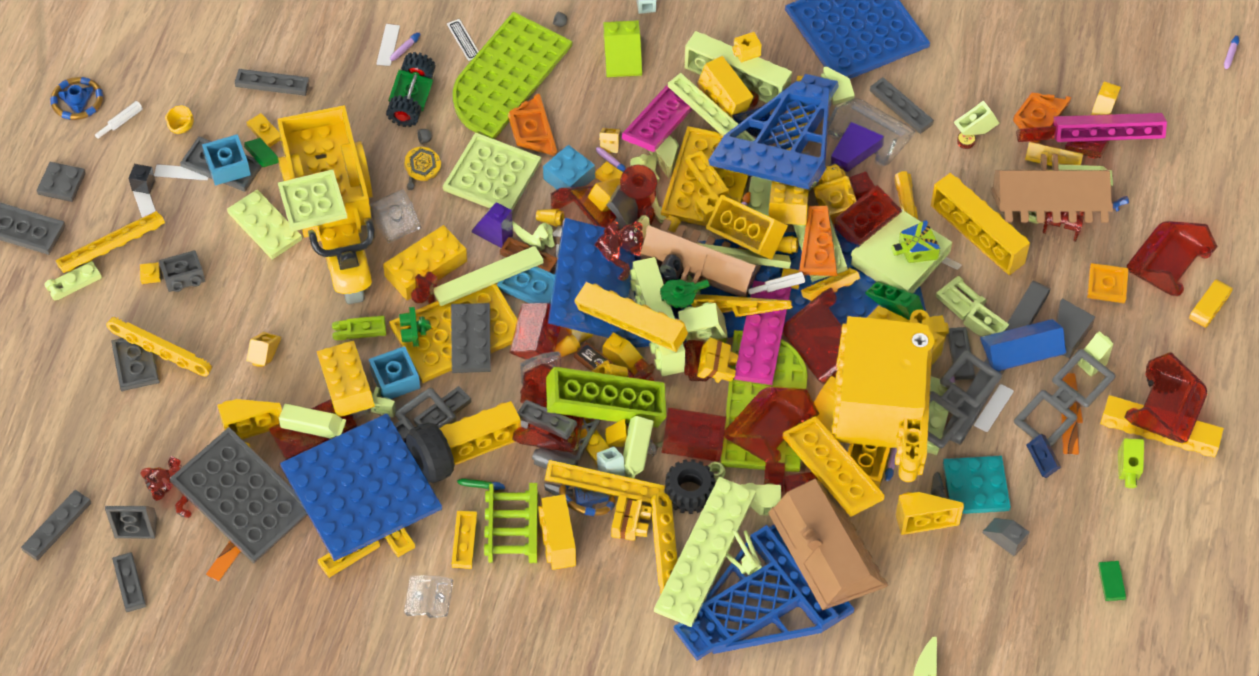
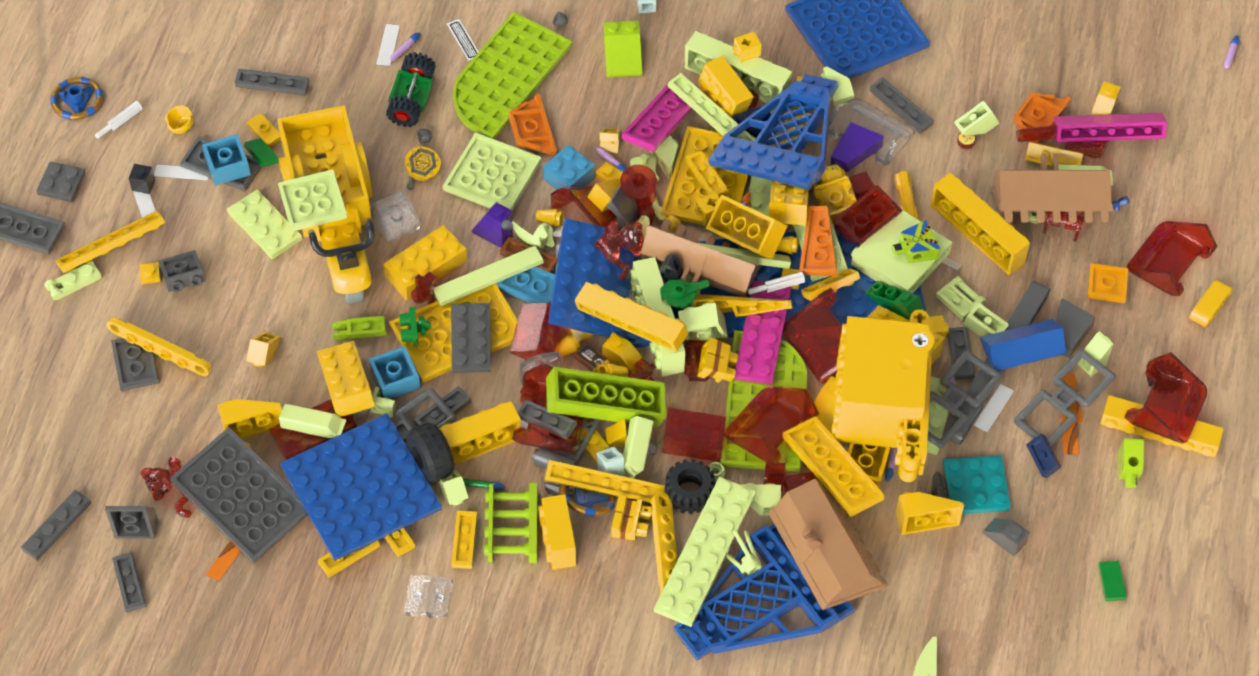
(453, 488): none -> yellowish green slope

